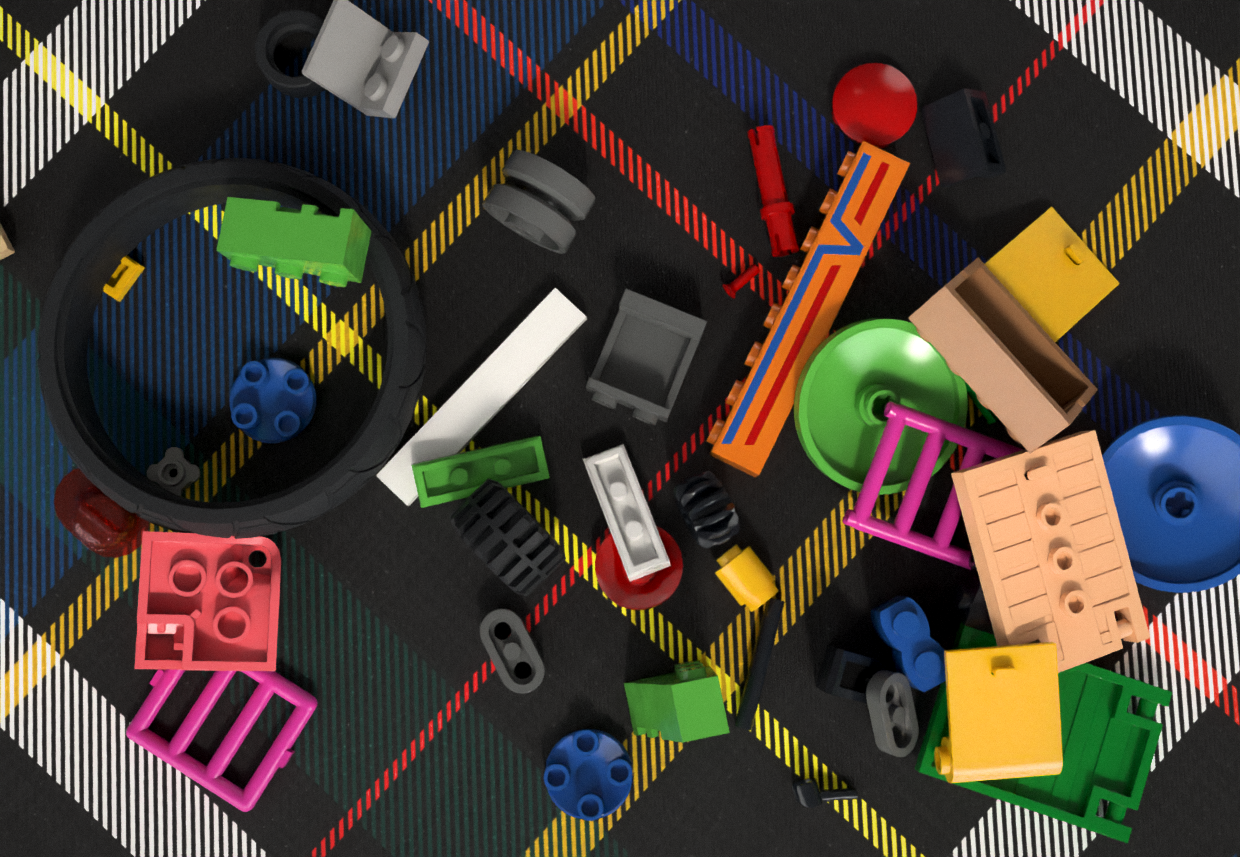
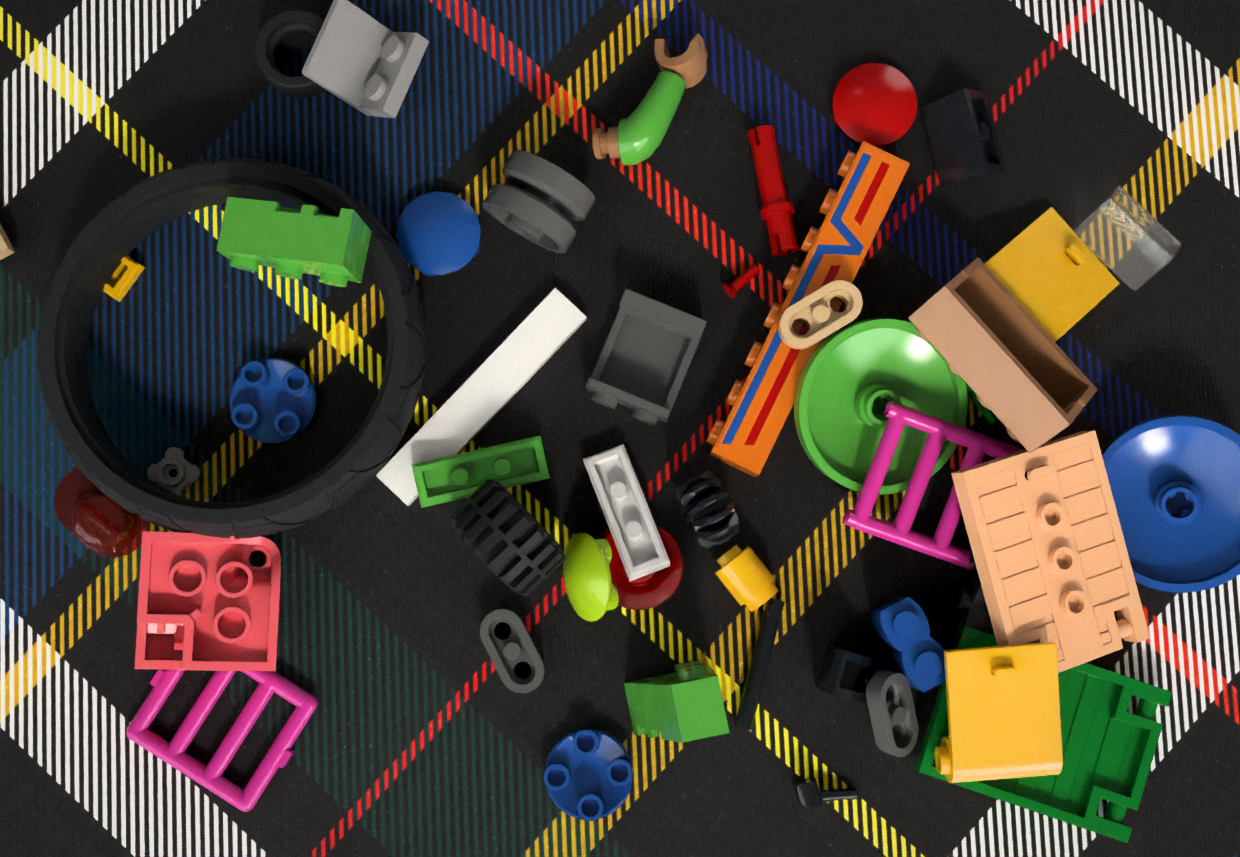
(438, 233): none -> blue dish
(589, 576): none -> lime dish
(645, 128): none -> piece
(818, 314): none -> tan plate
(1127, 239): none -> clear panel

